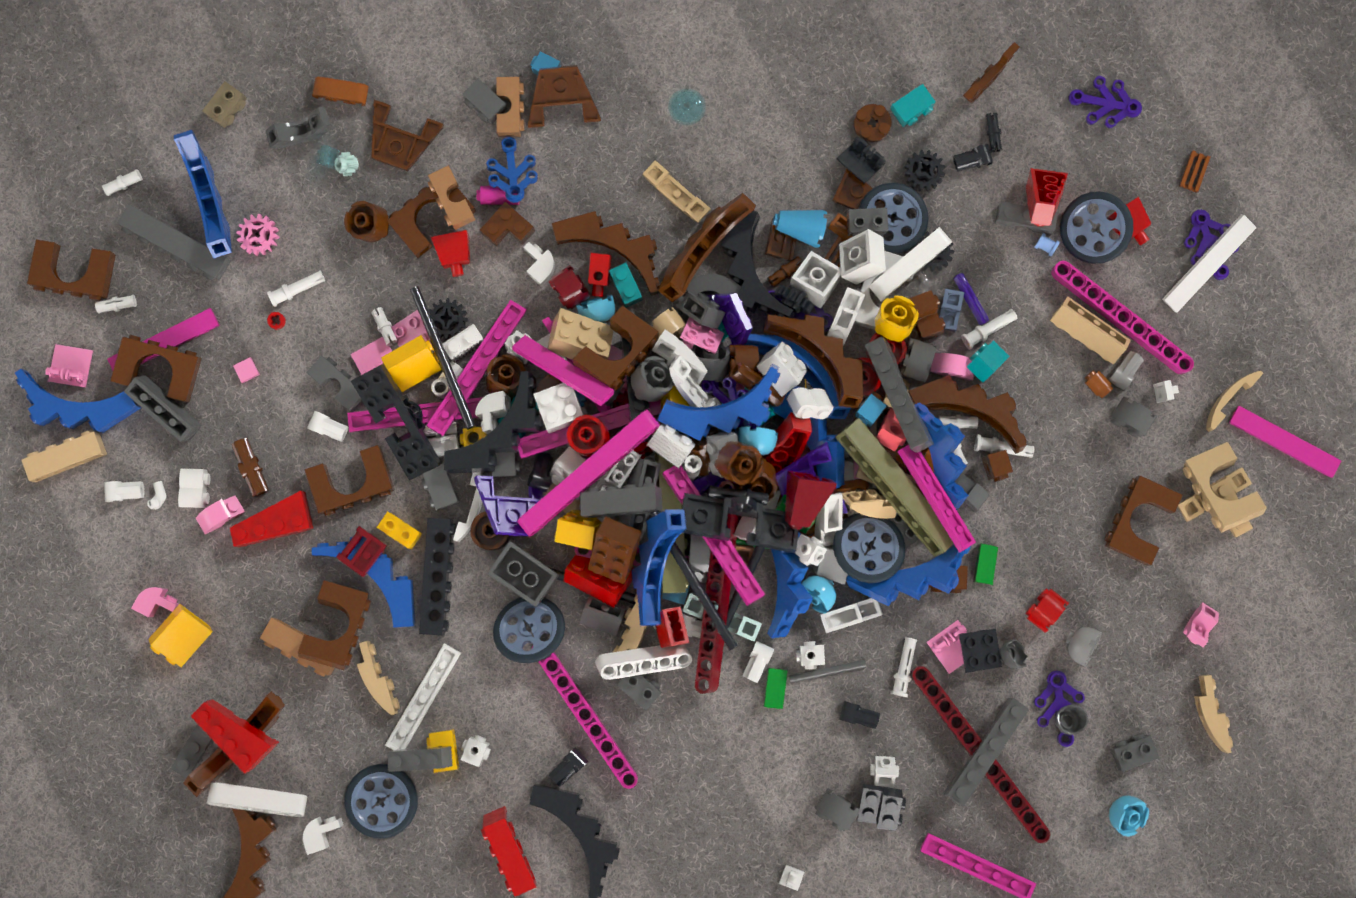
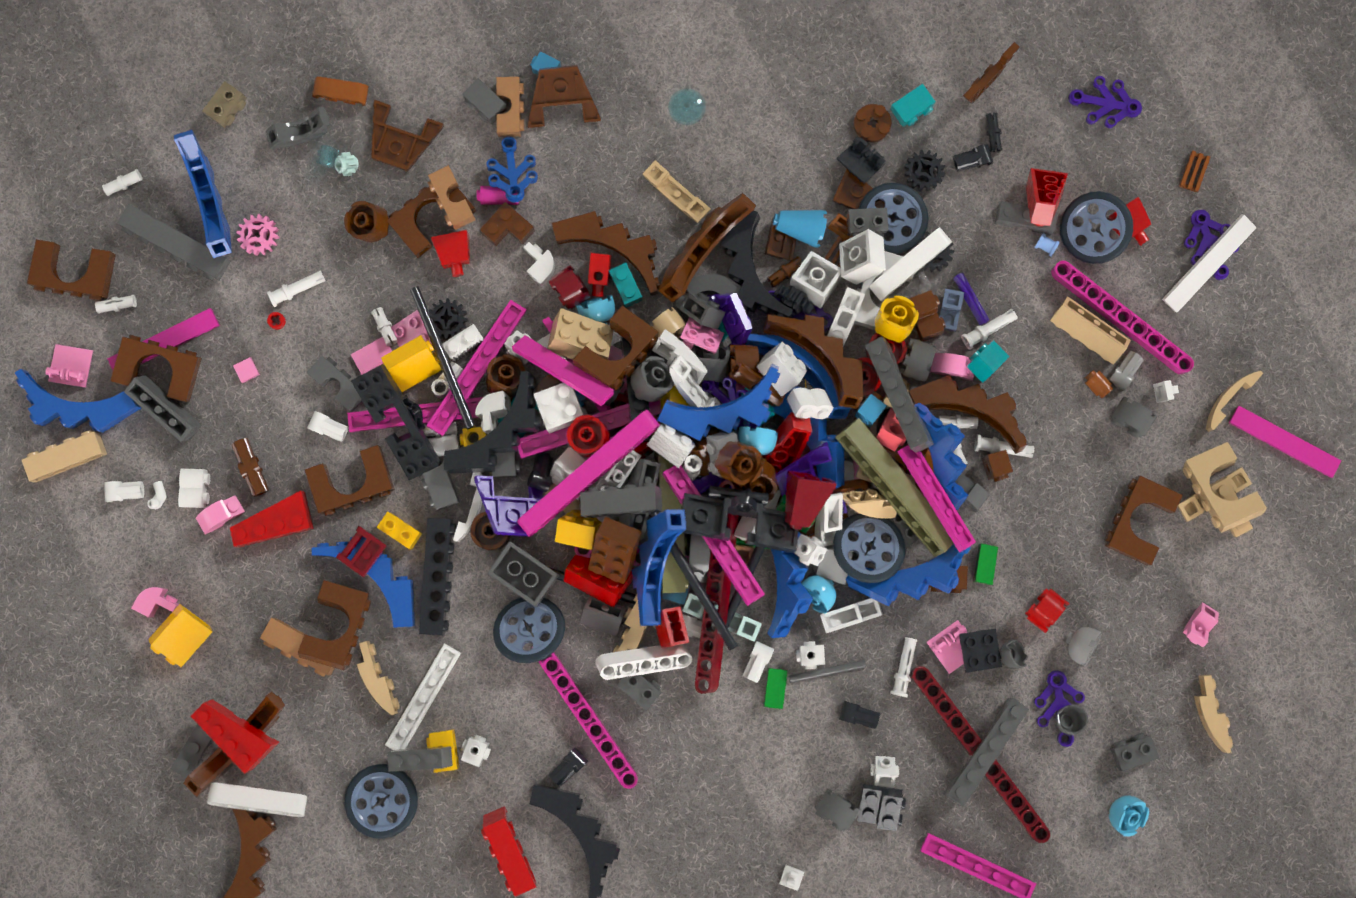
(315, 836): white brick -> none

